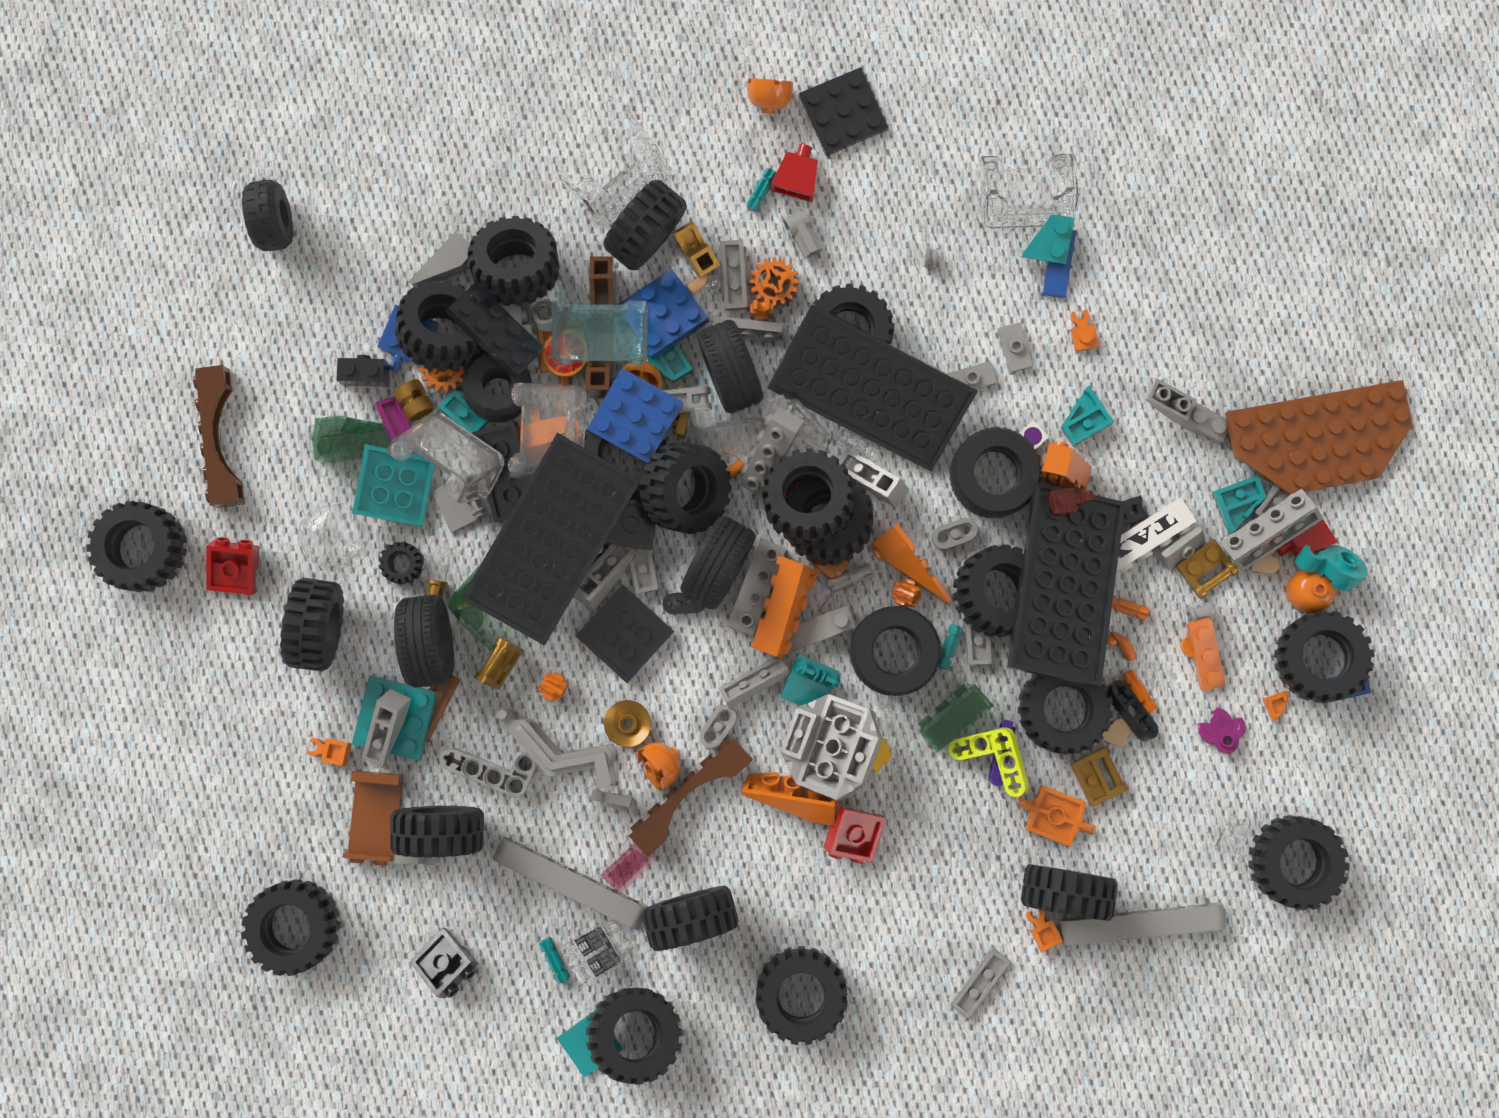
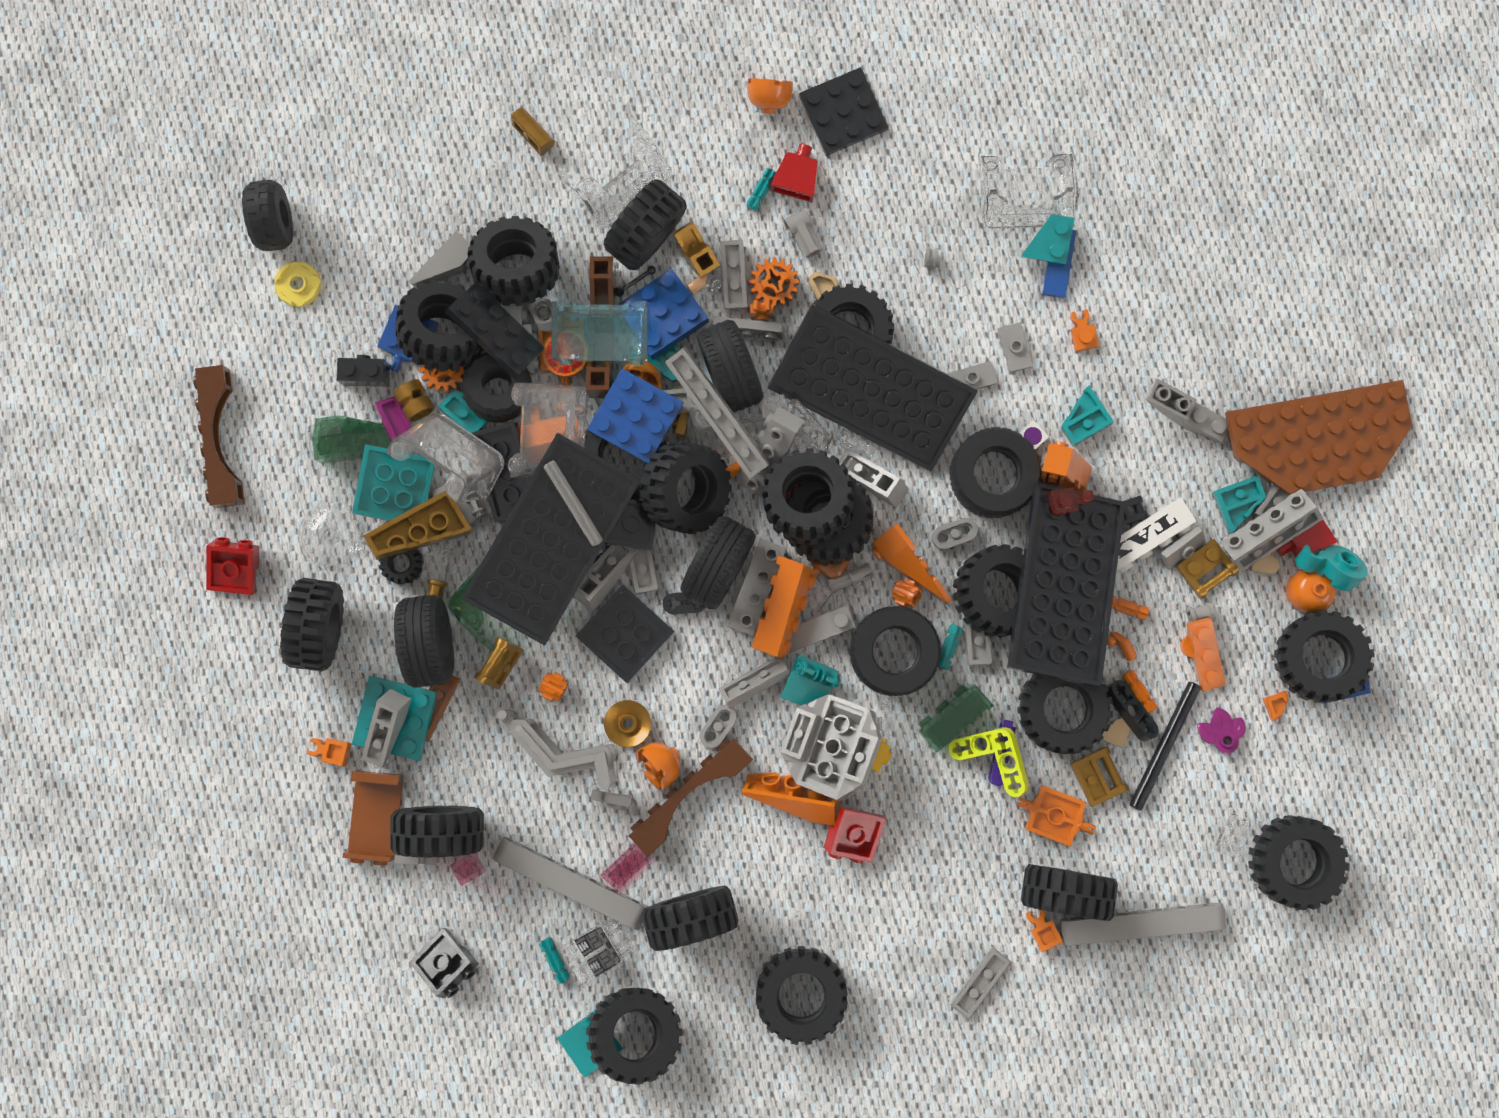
(107, 540): black tyre -> none
(260, 934): black tyre -> none
(304, 295): none -> light yellow tile
(422, 526): none -> pearl gold wedge
(467, 868): none -> clear pink brick
(487, 767): light grey beam -> none
(532, 131): none -> pearl gold brick
(573, 503): none -> light grey axle
(619, 291): none -> black hinge
(717, 412): none -> light grey plate
(820, 283): none -> tan tile
(1165, 745): none -> black axle

